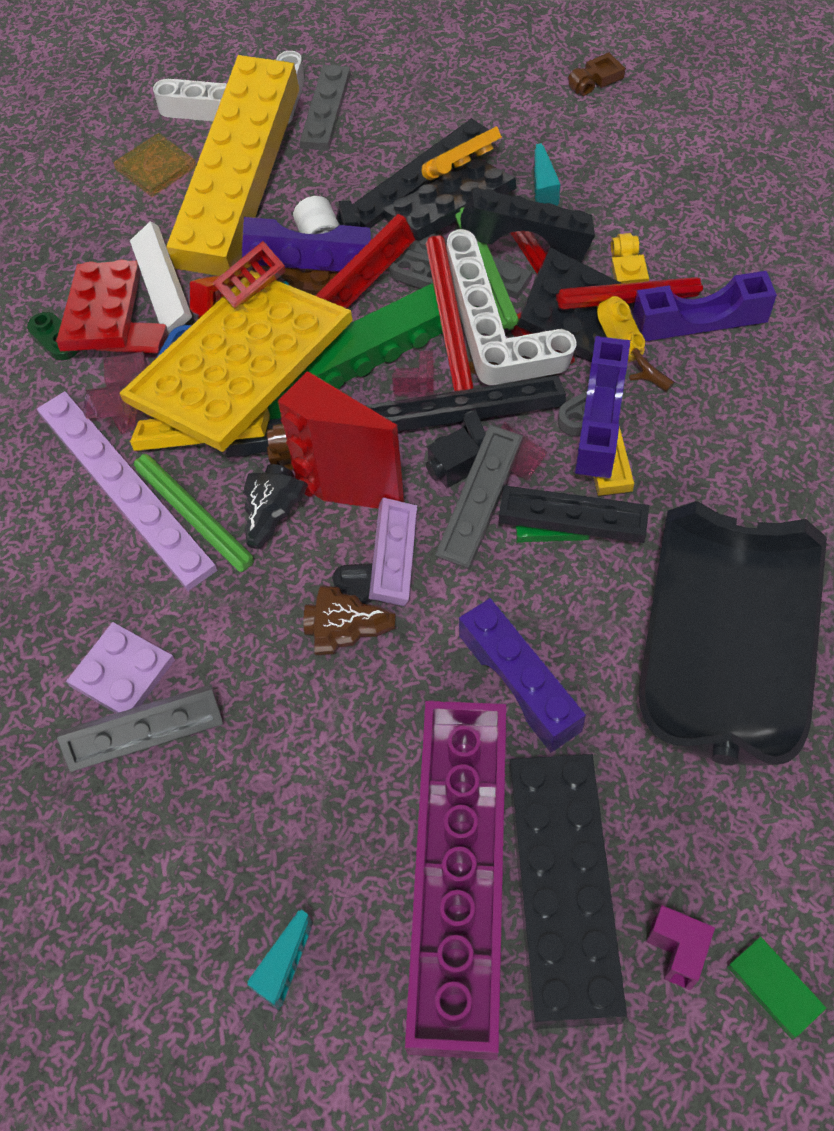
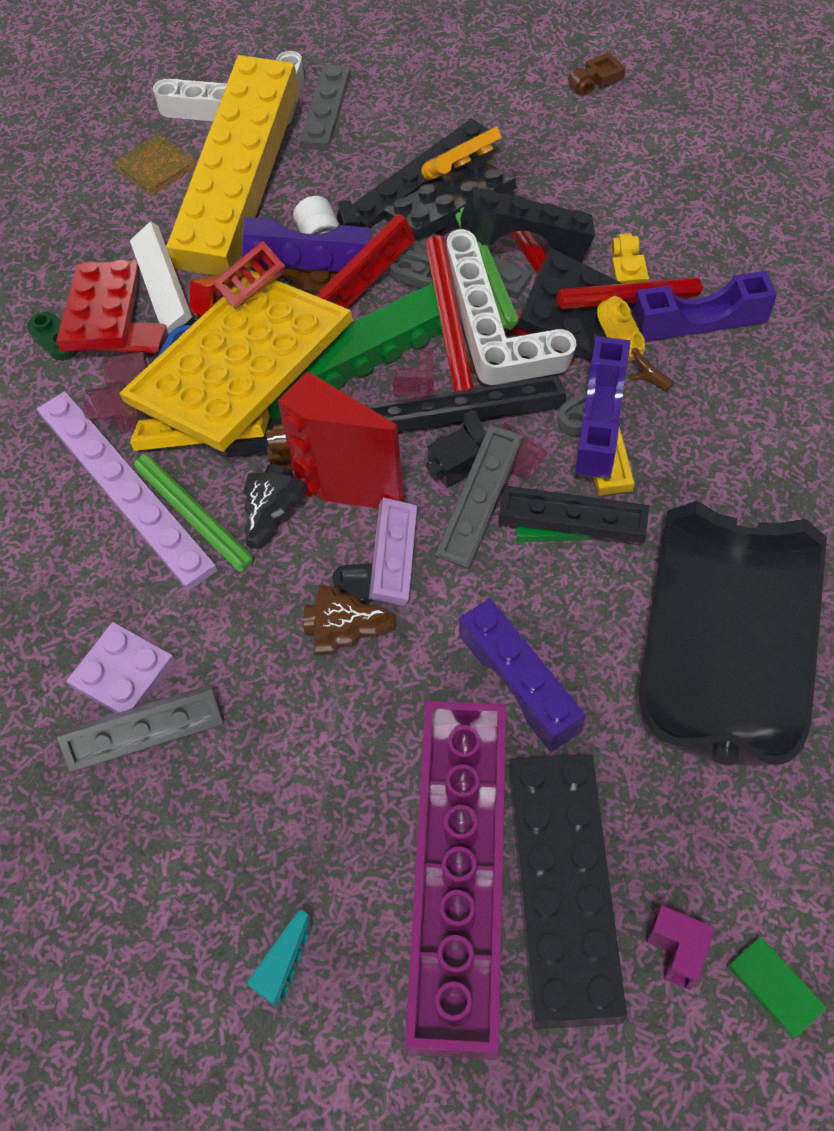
(545, 178): teal slope -> none

